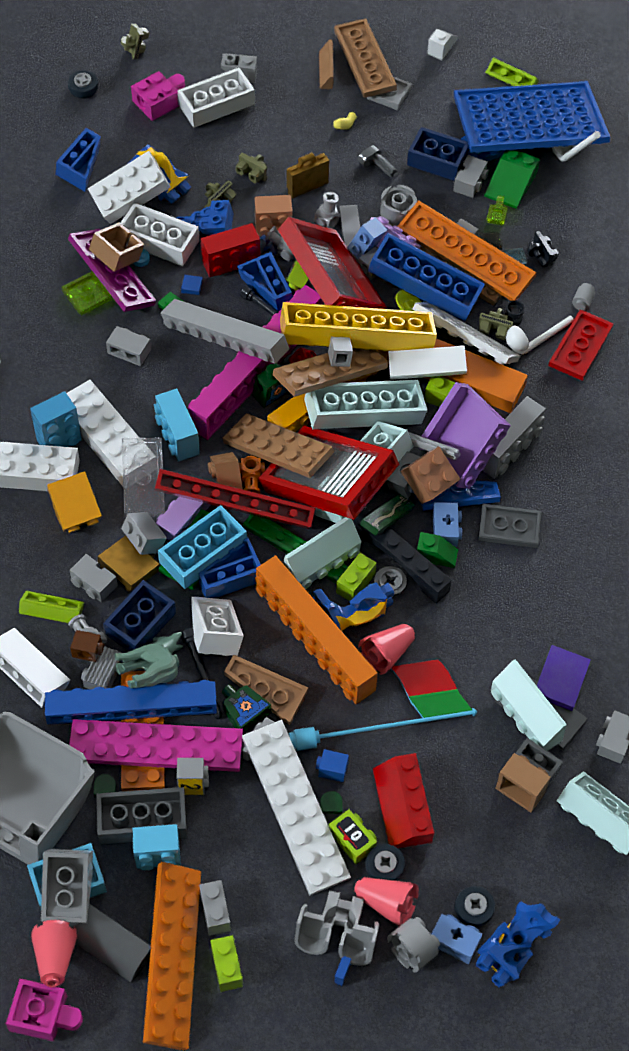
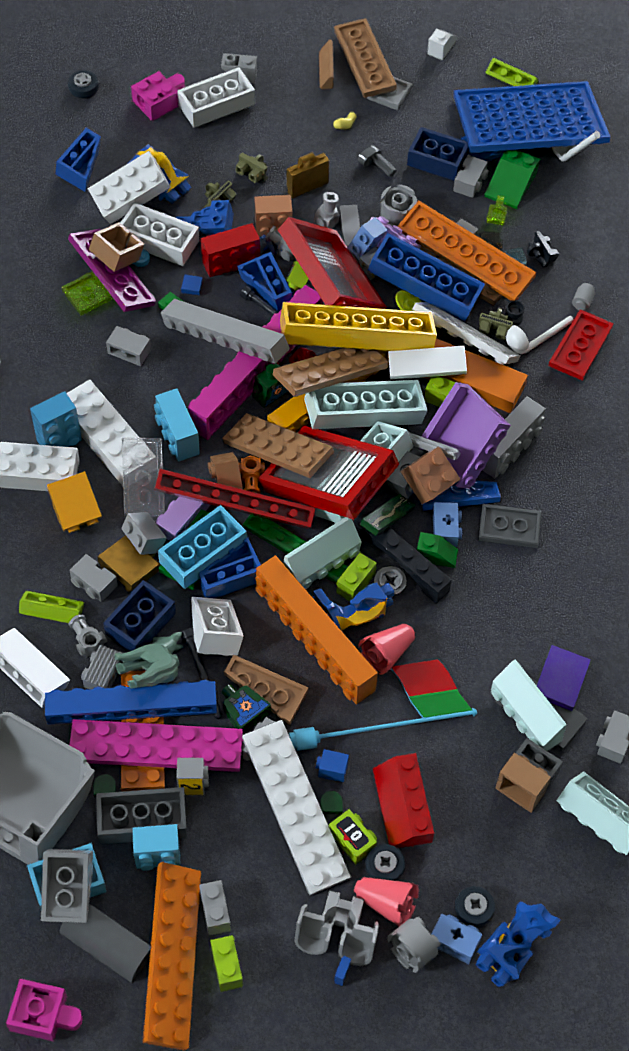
(53, 950): coral cone -> none
(86, 646): reddish brown brick -> none
(133, 41): olive hips -> none
(340, 351): light grey brick -> none

